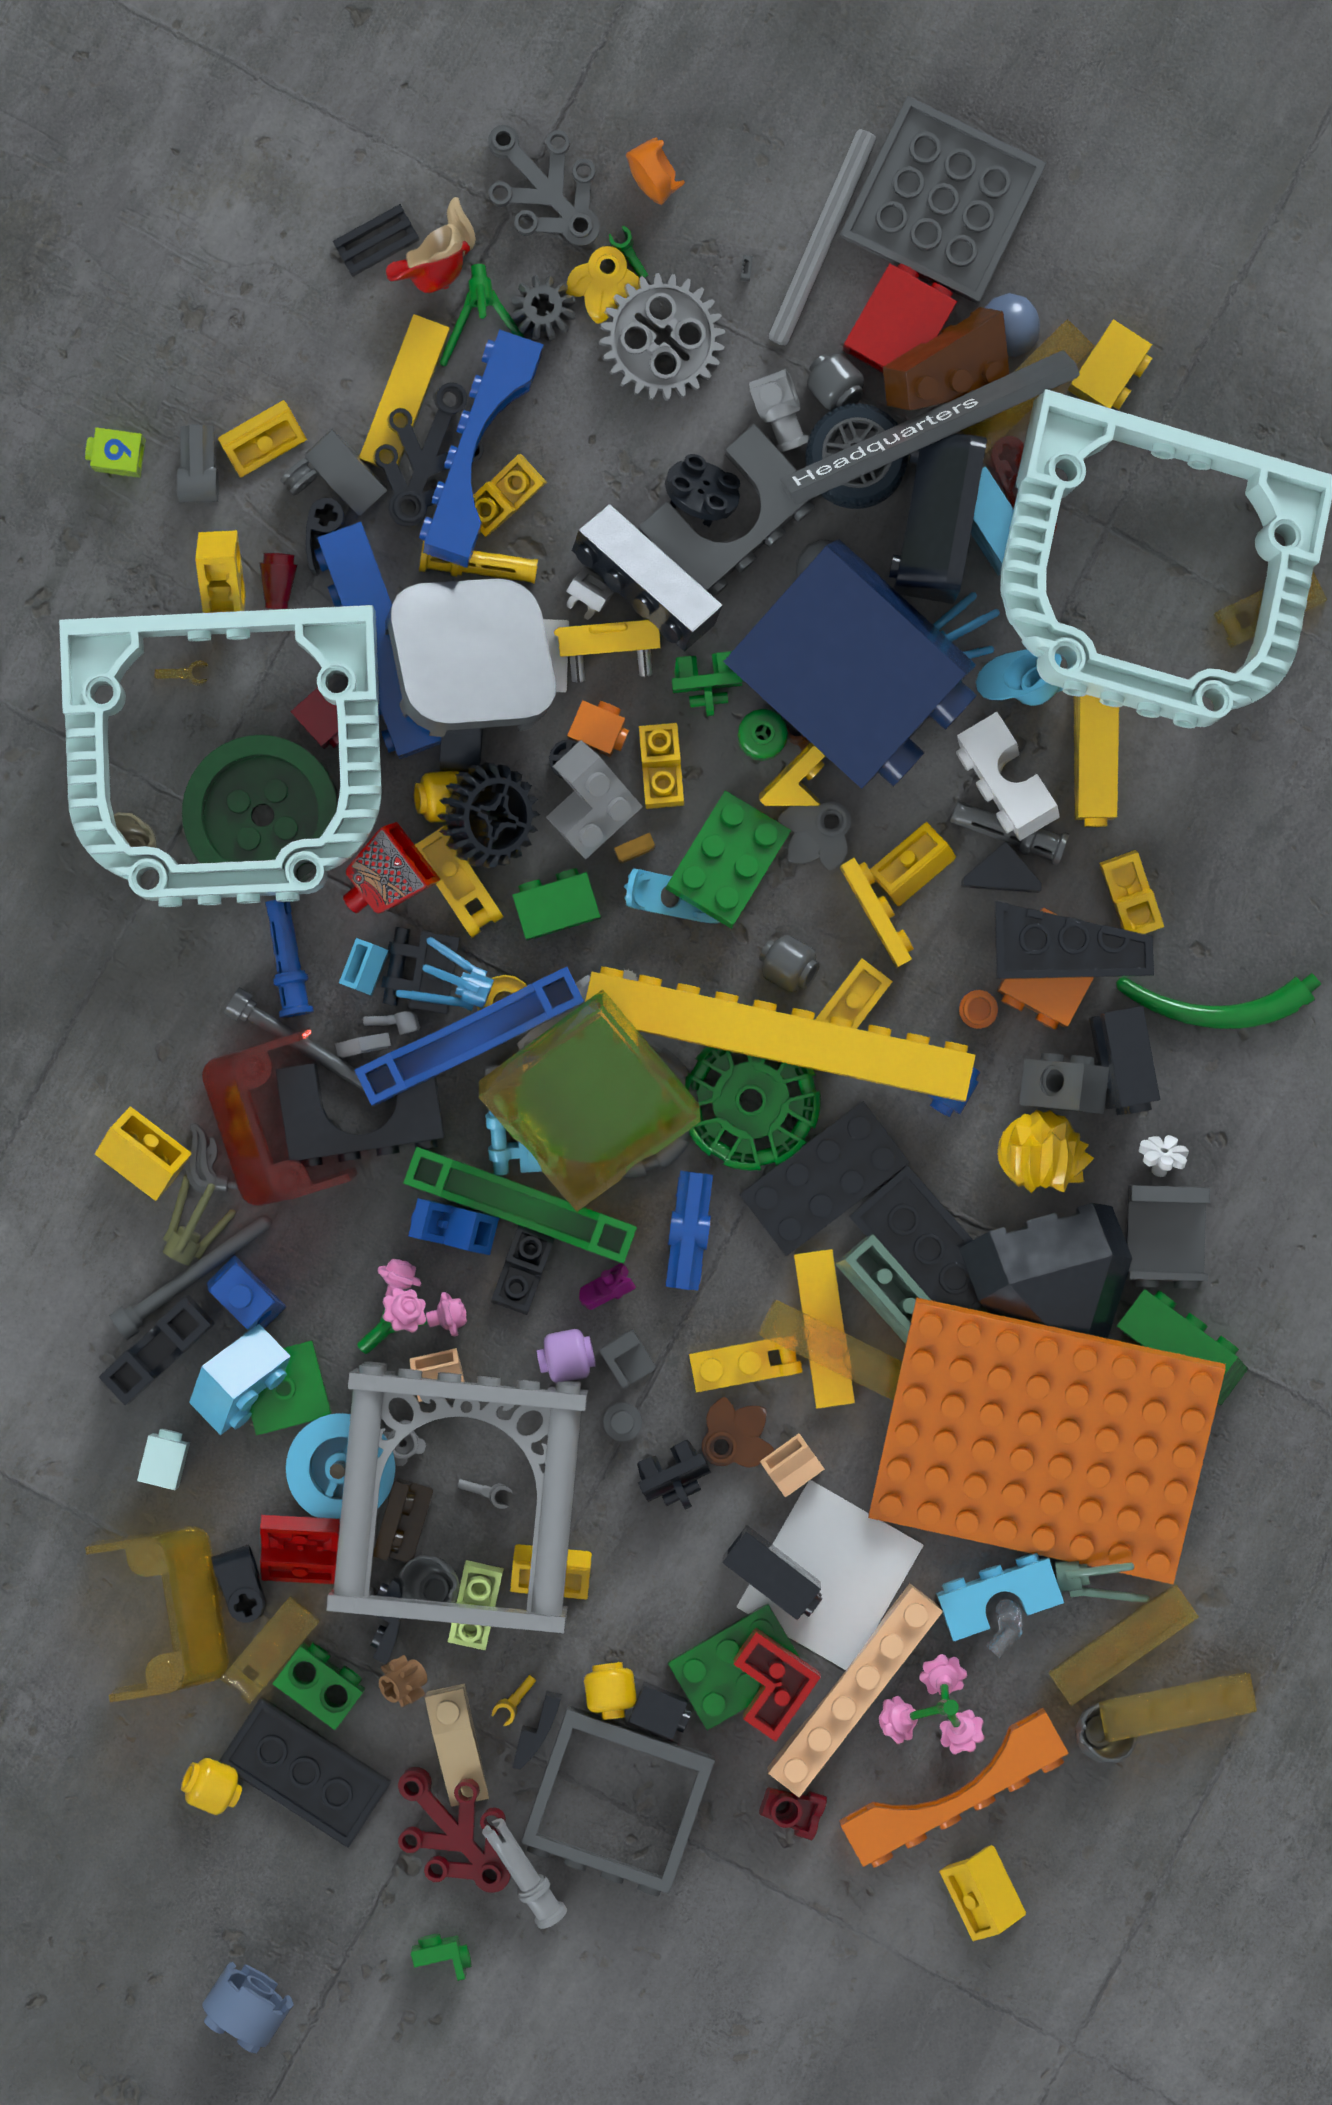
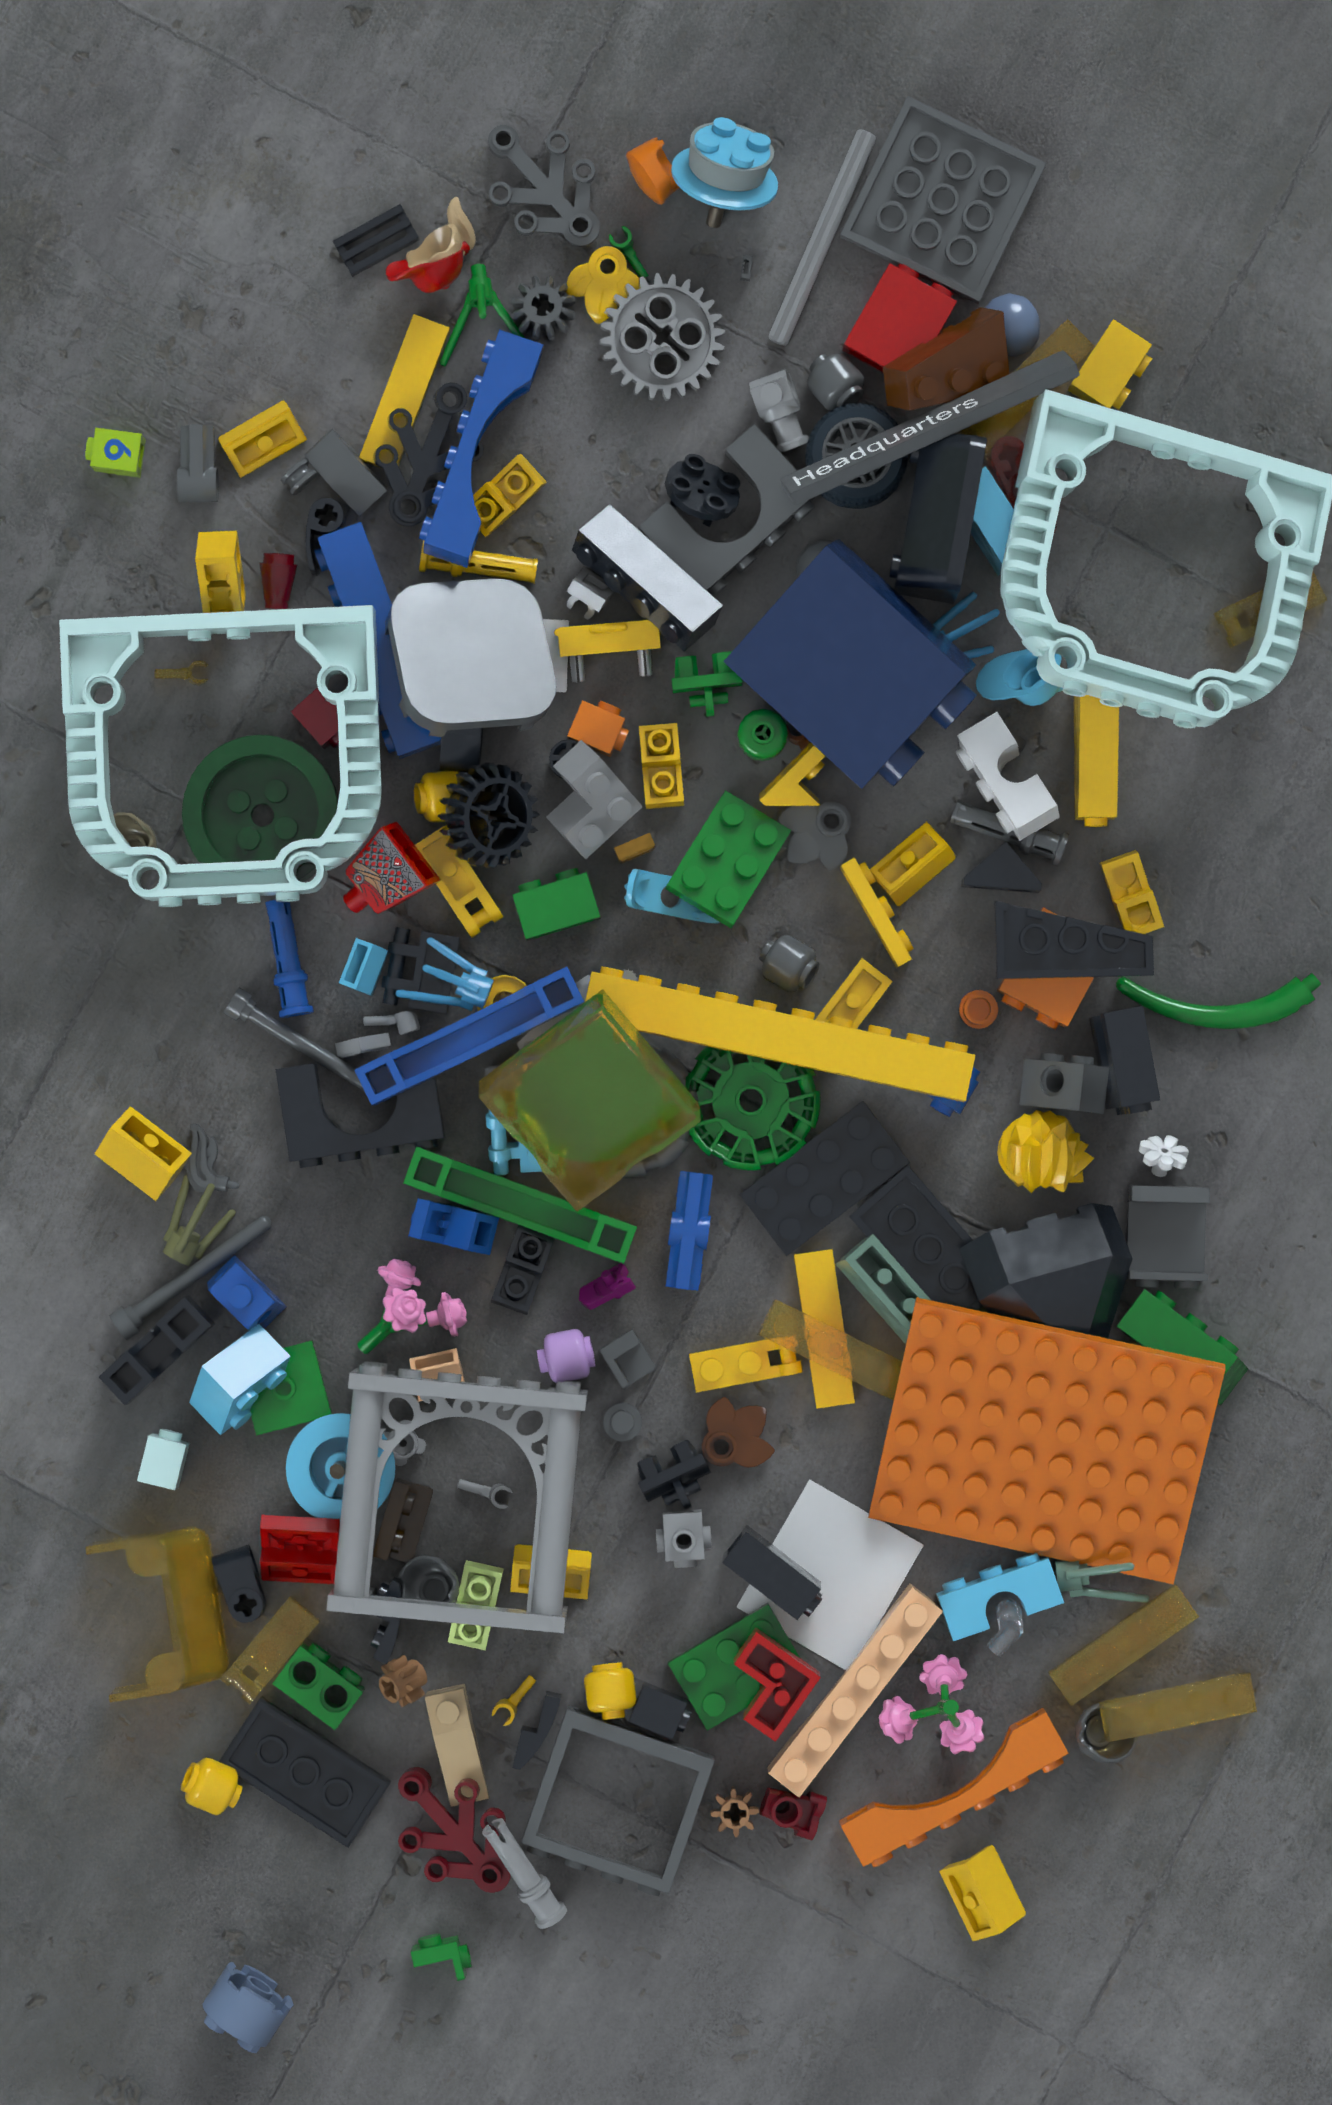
(228, 1088): clear red windscreen -> none
(679, 1523): none -> light grey brick
(726, 168): none -> medium azure piece
(743, 1817): none -> medium nougat gear
(792, 1465): light nougat piece -> none

